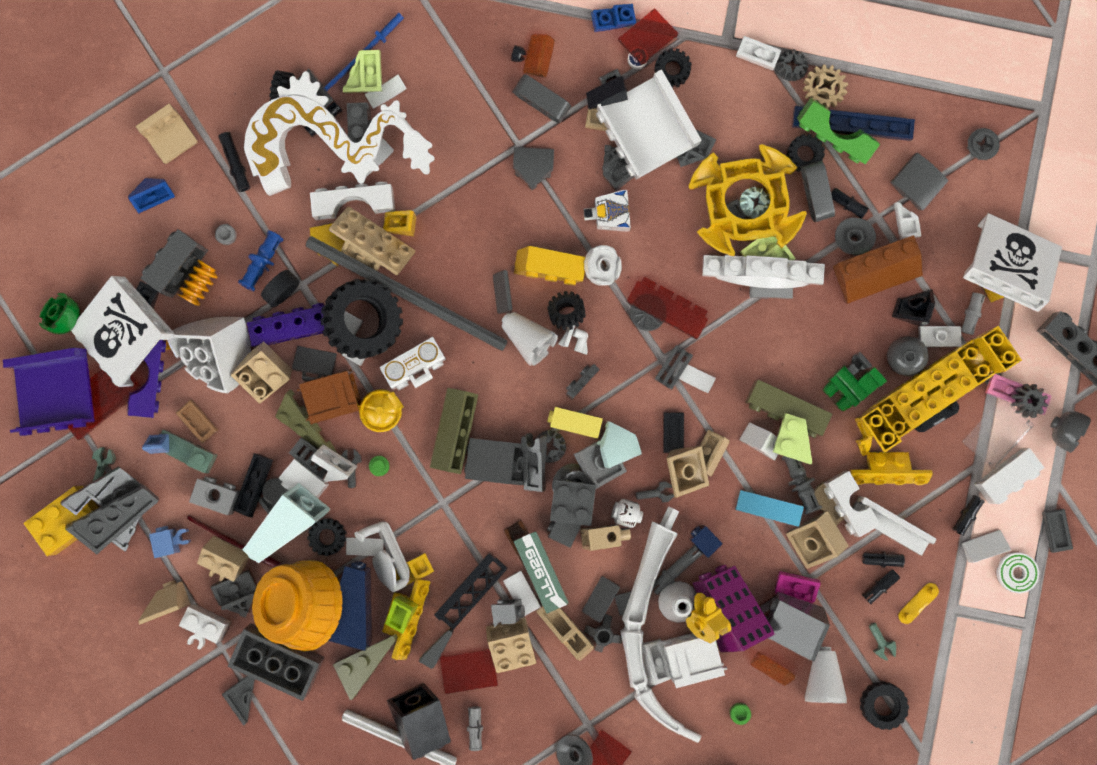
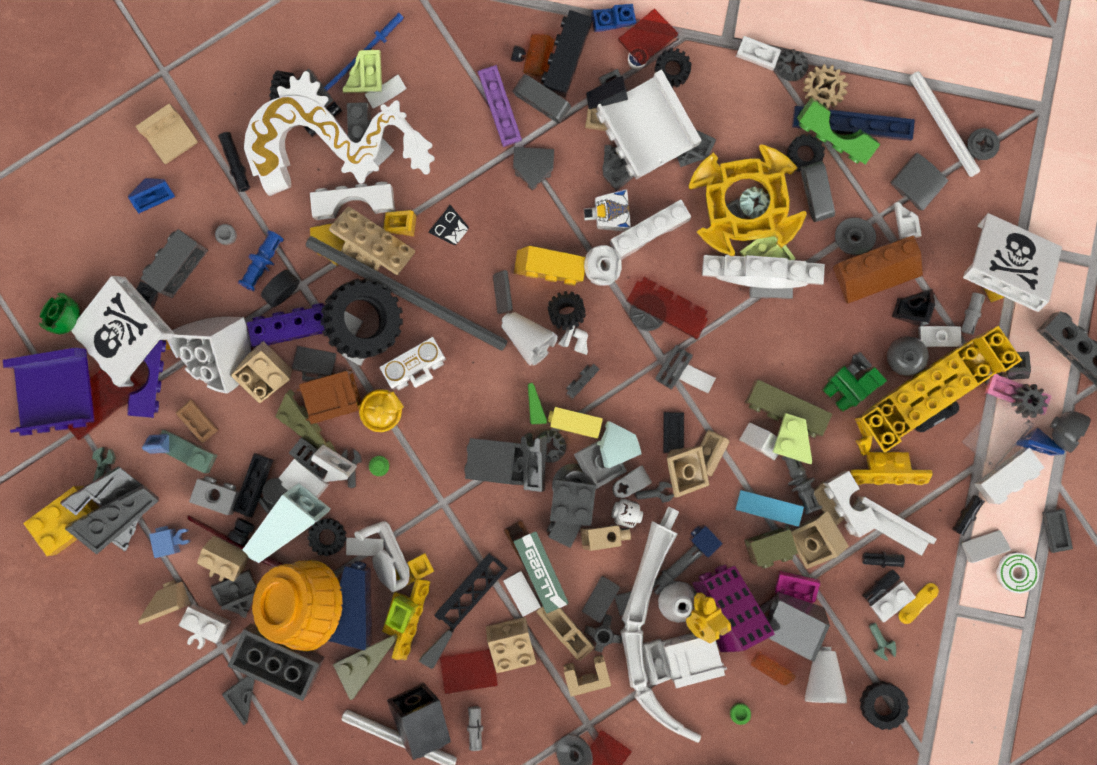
(198, 283): light orange piece -> none
(241, 531): none -> black wheel
(449, 227): none -> black sticker
(454, 431): olive brick -> none
(499, 106): none -> medium lavender tile
(507, 611): window -> none
(536, 411): none -> bright green slope
(567, 53): none -> black brick
(587, 682): none -> tan panel
(634, 480): none -> light grey piece
(649, 229): none -> white arch
(771, 547): none -> olive brick
(849, 203): black axle -> none
(893, 601): none -> white plate
(944, 124): none -> white axle
(1022, 369): none -> dark grey brick
(1040, 442): none -> blue slope

